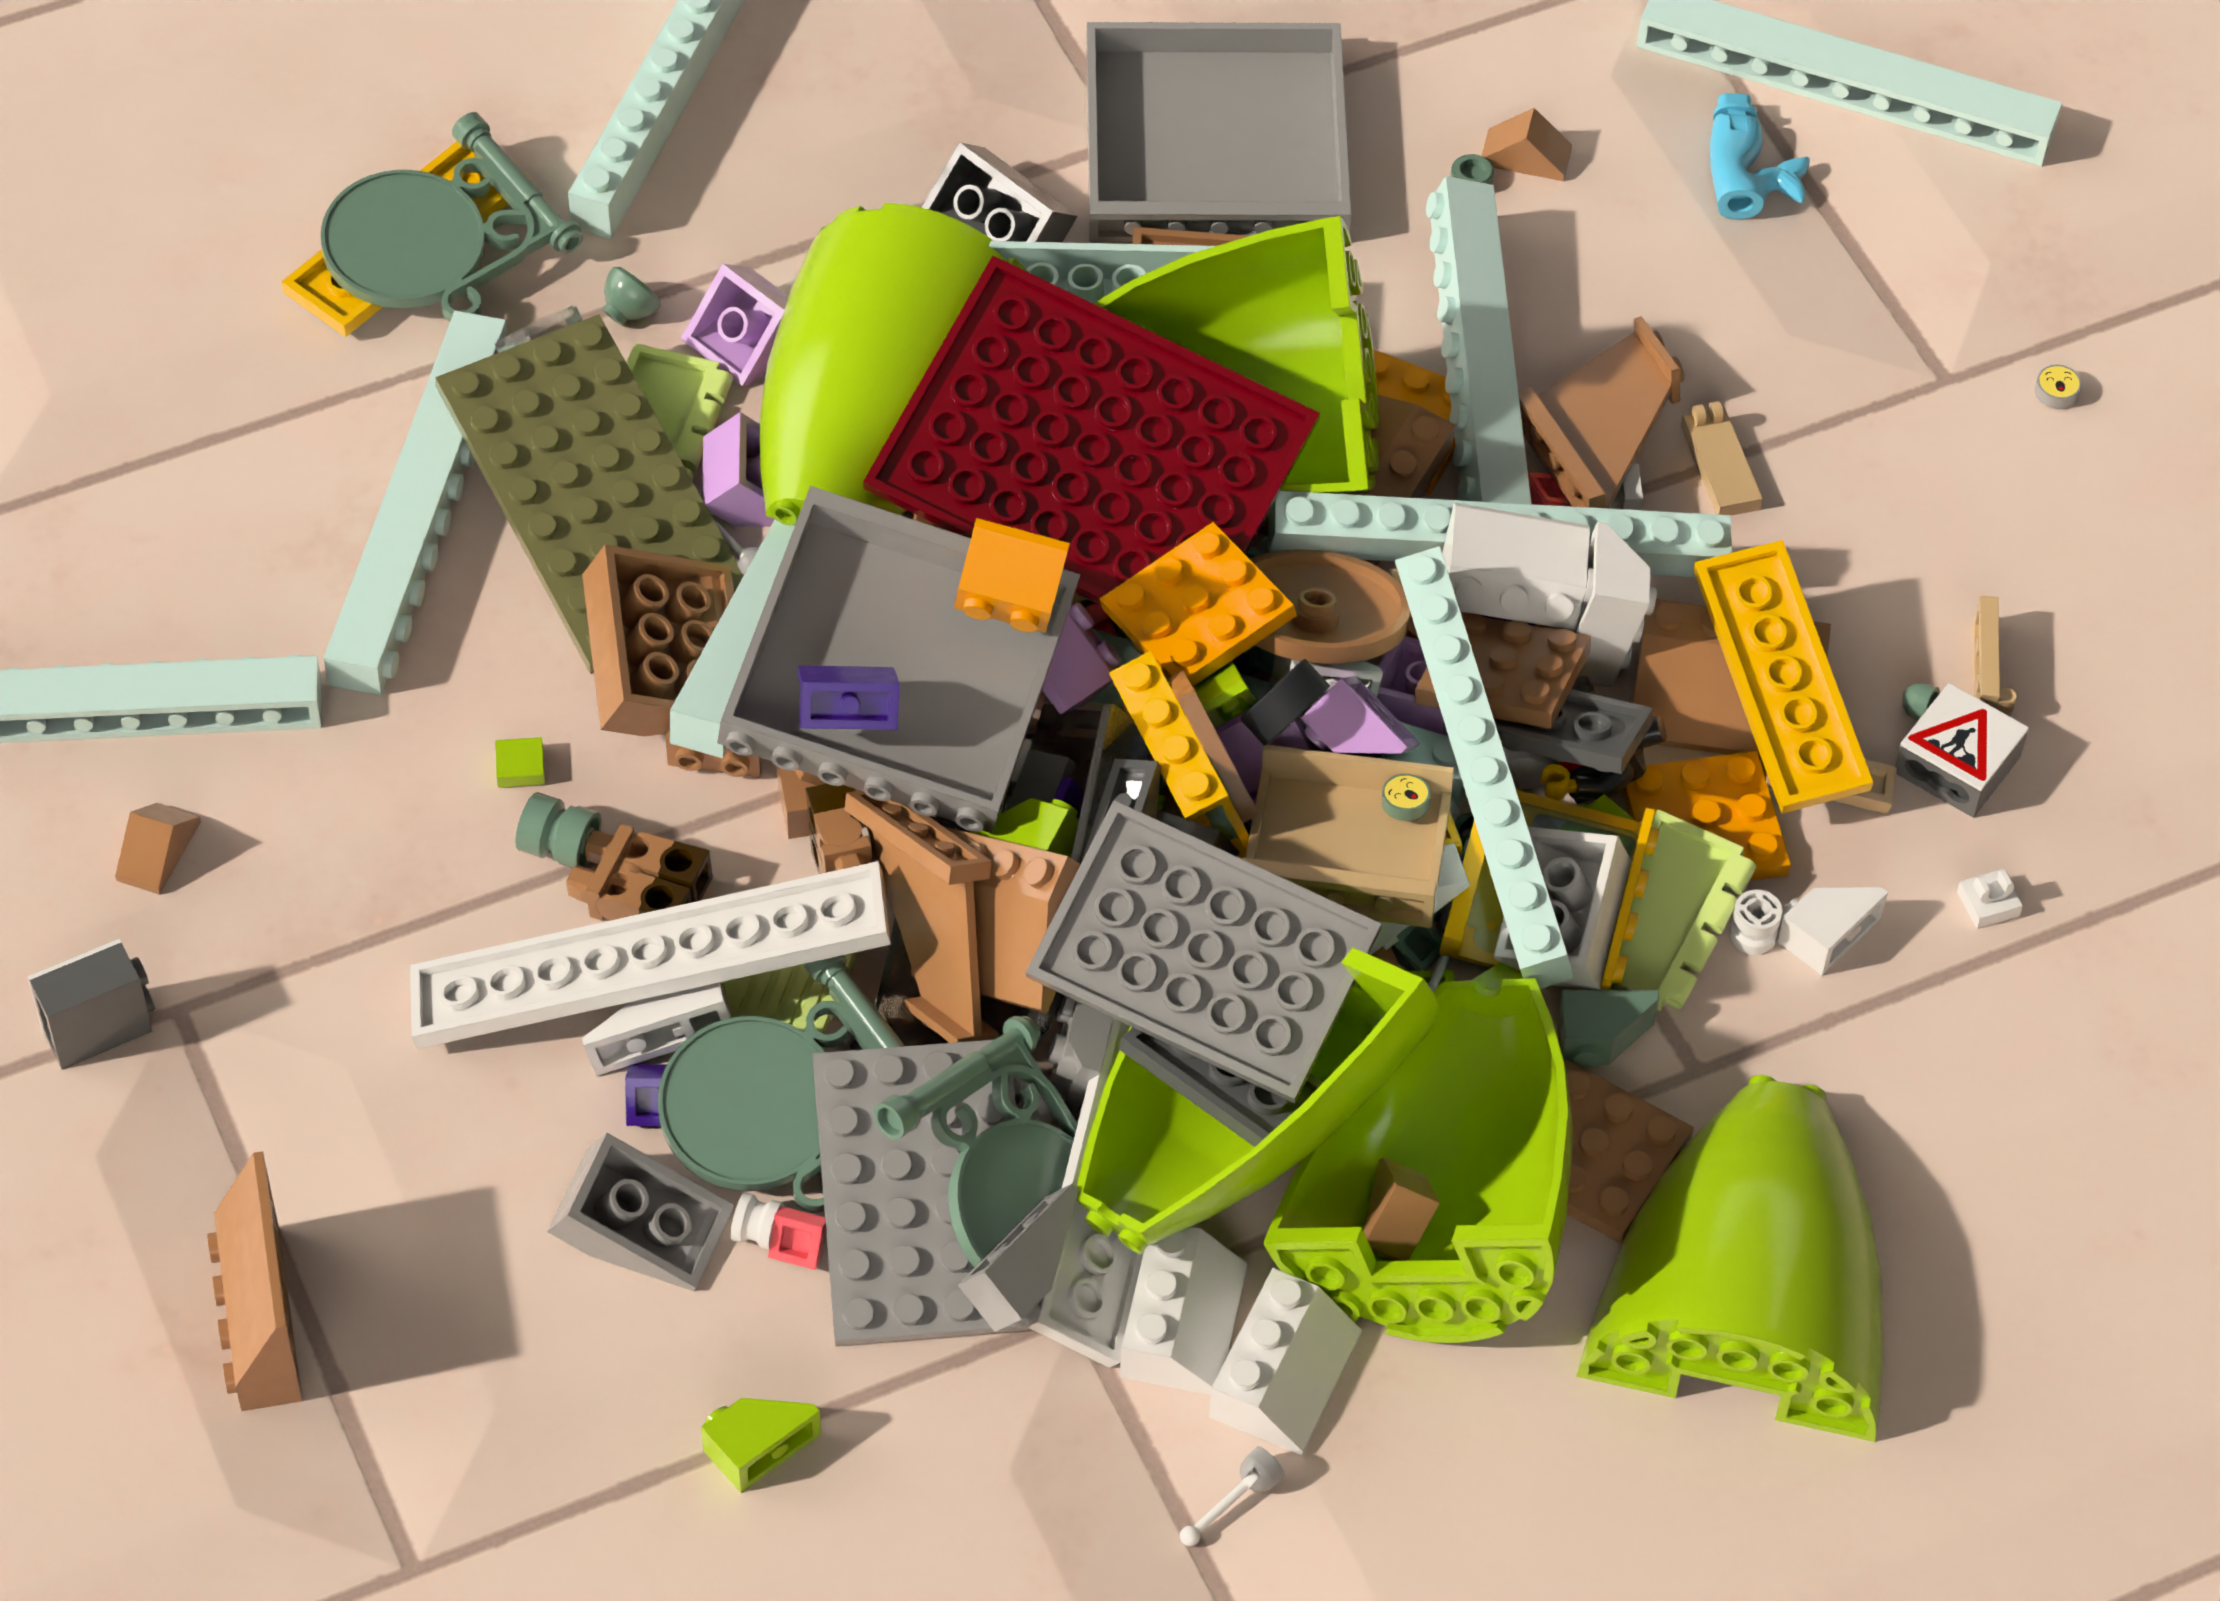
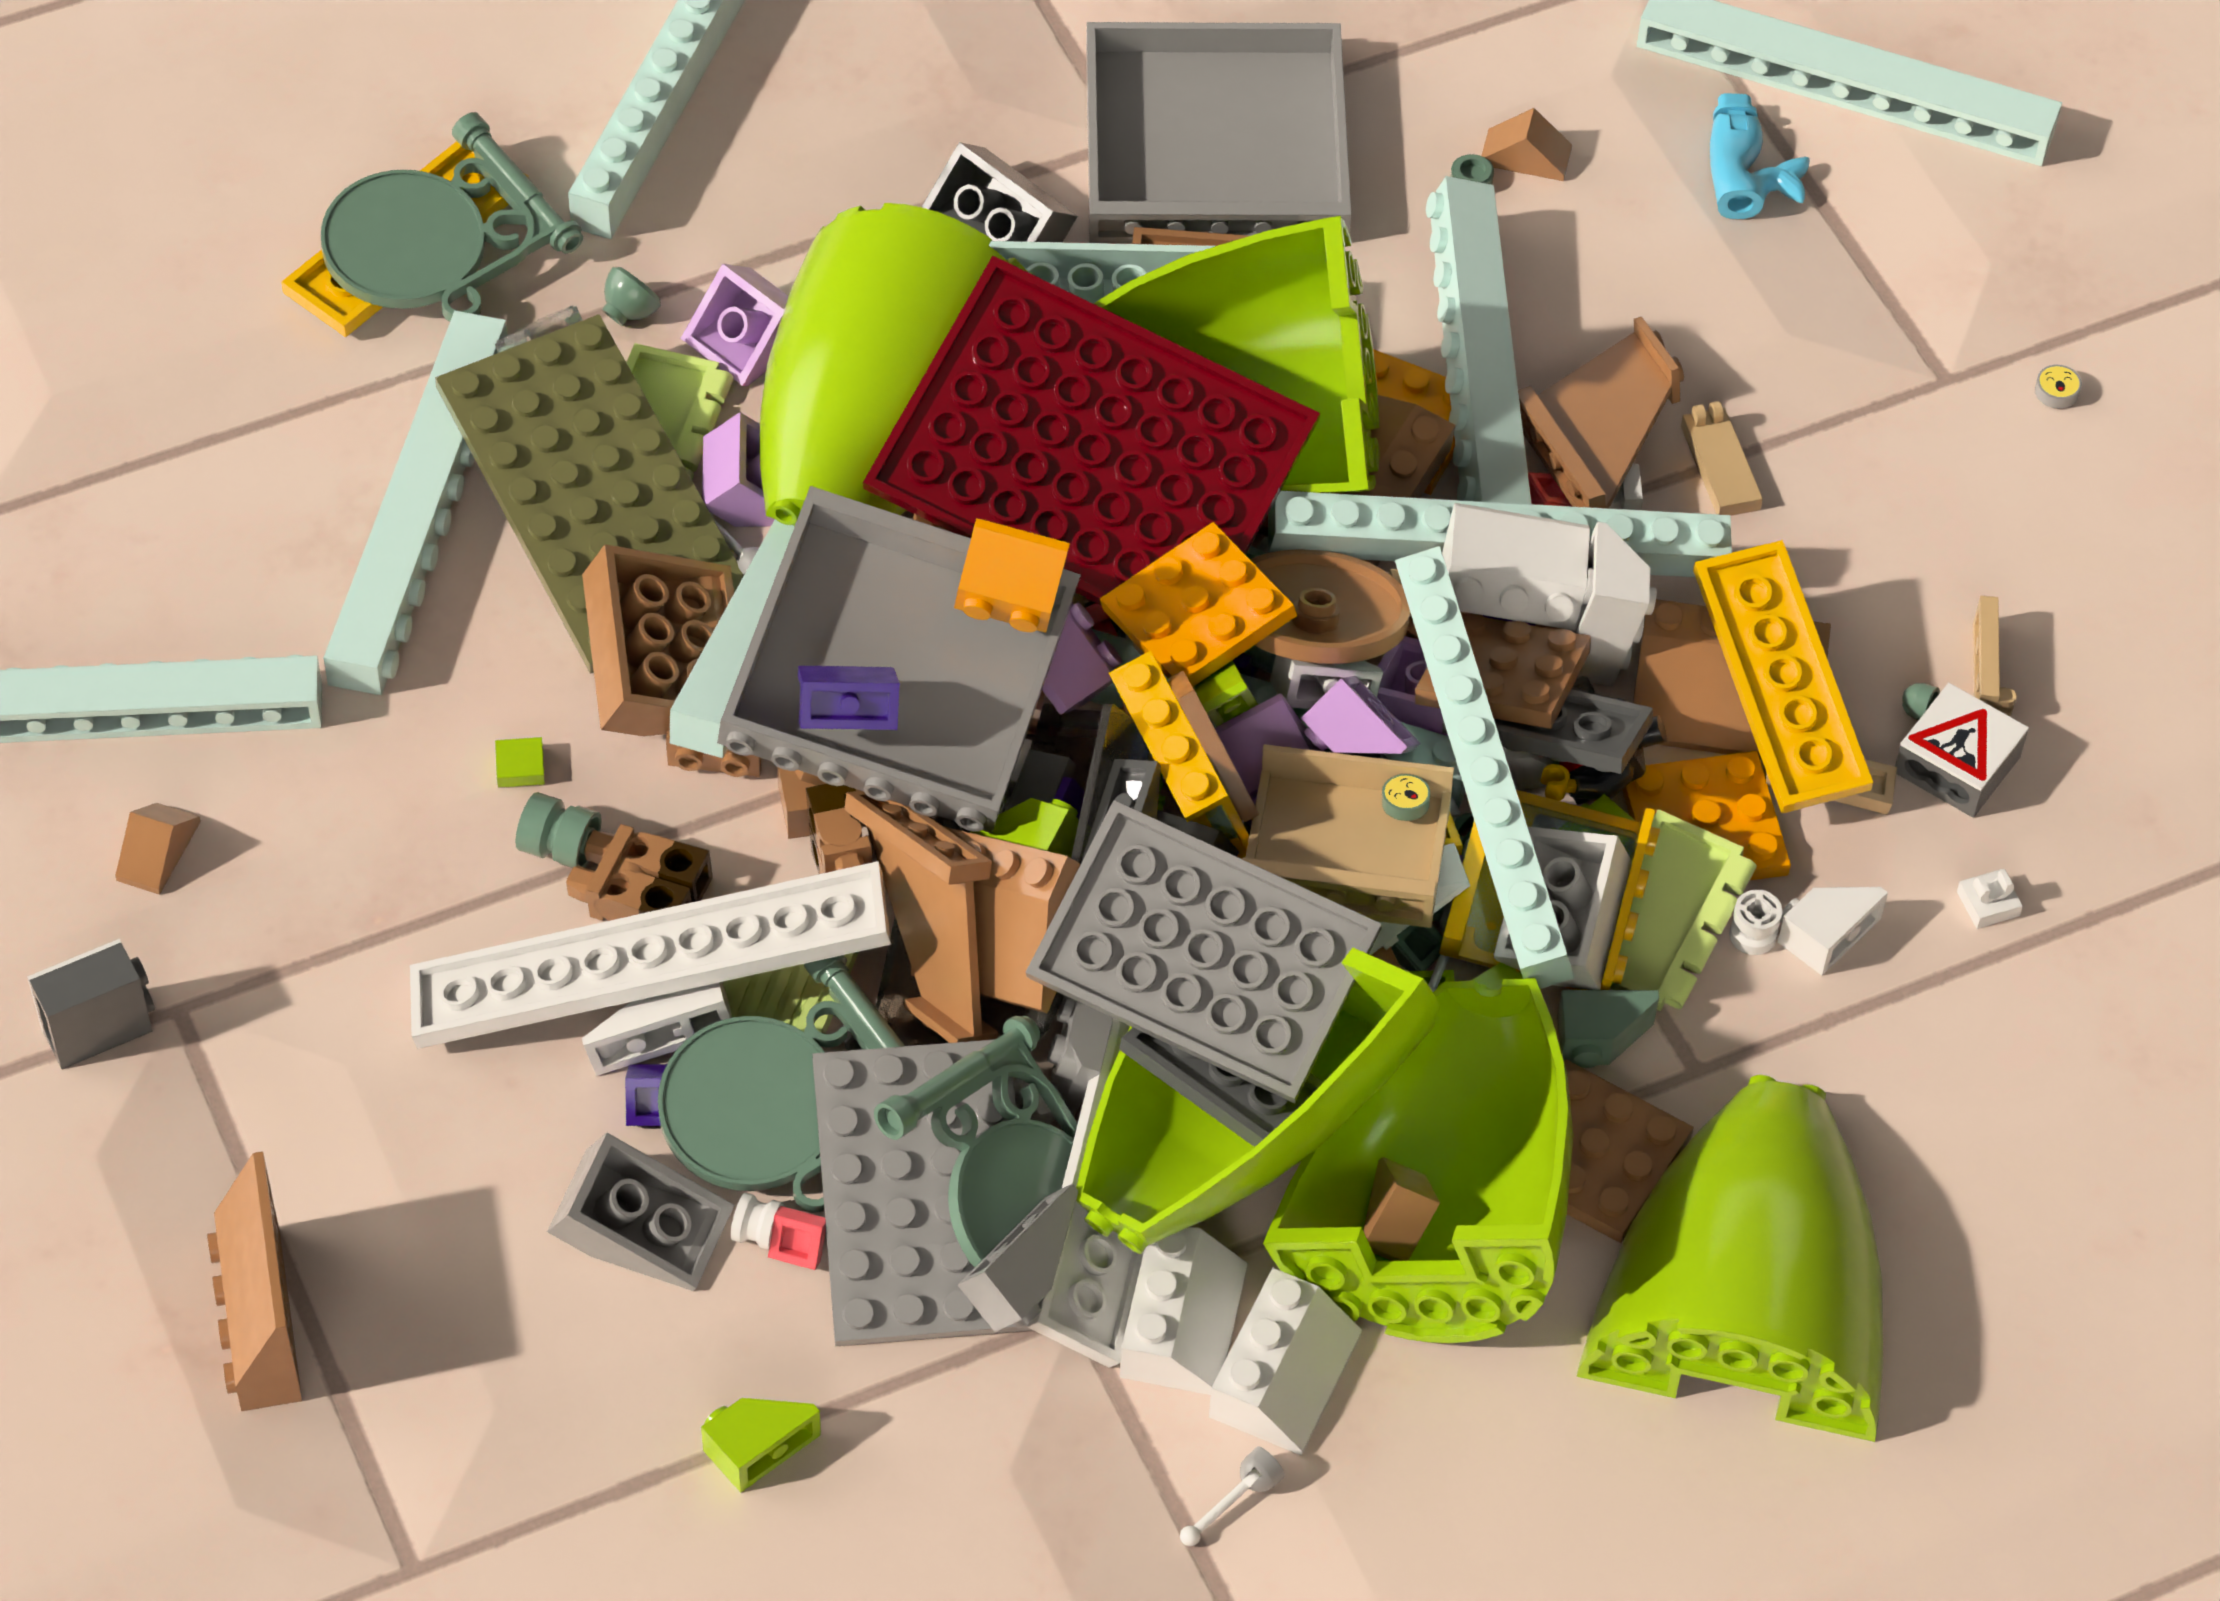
(1284, 702): black tyre -> none

